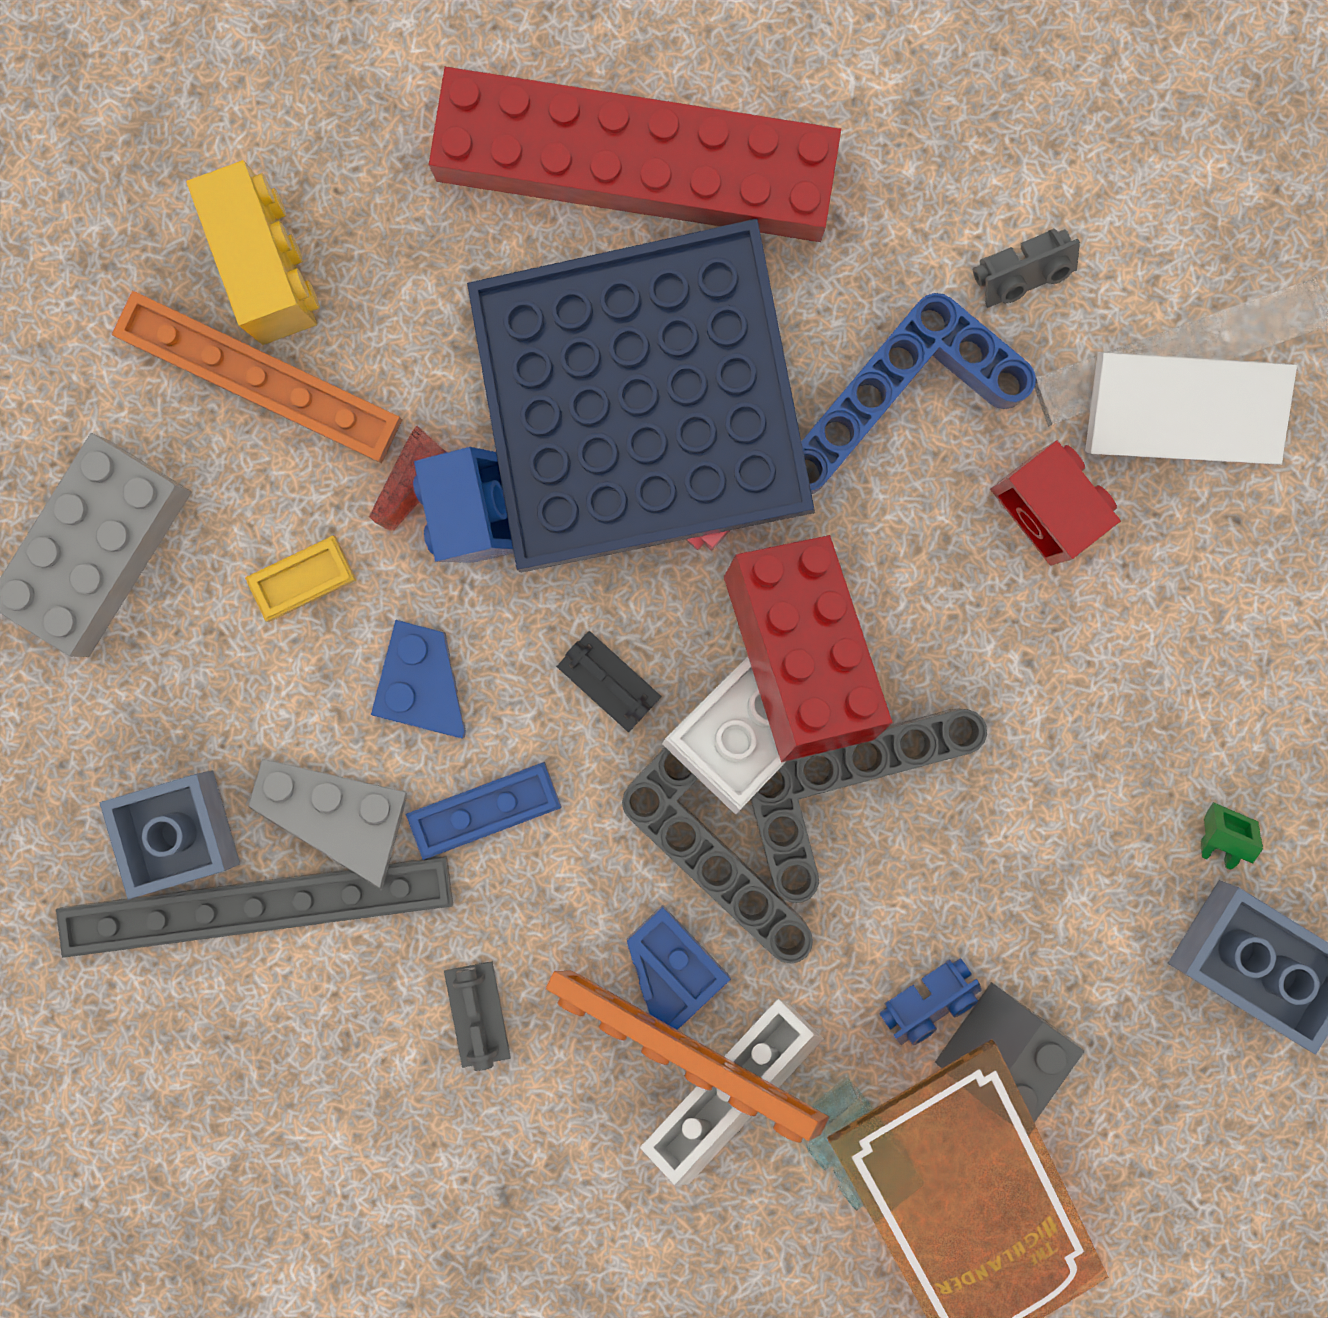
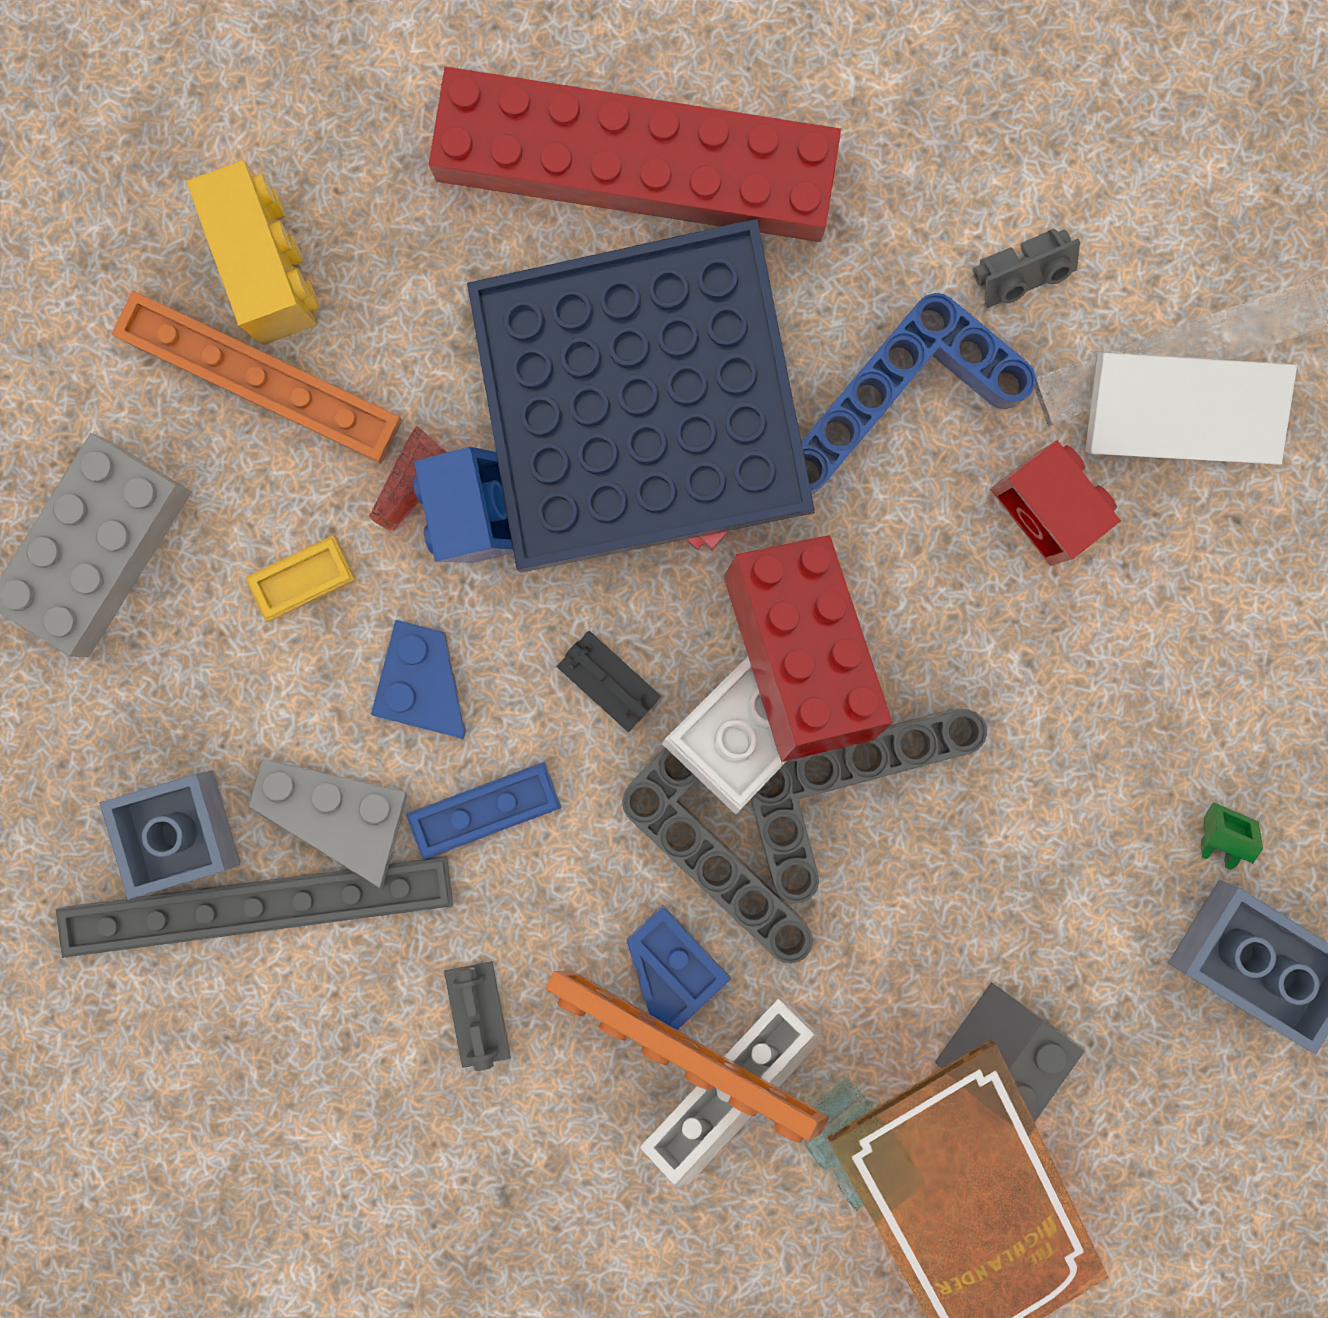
(918, 1016): blue hinge -> none

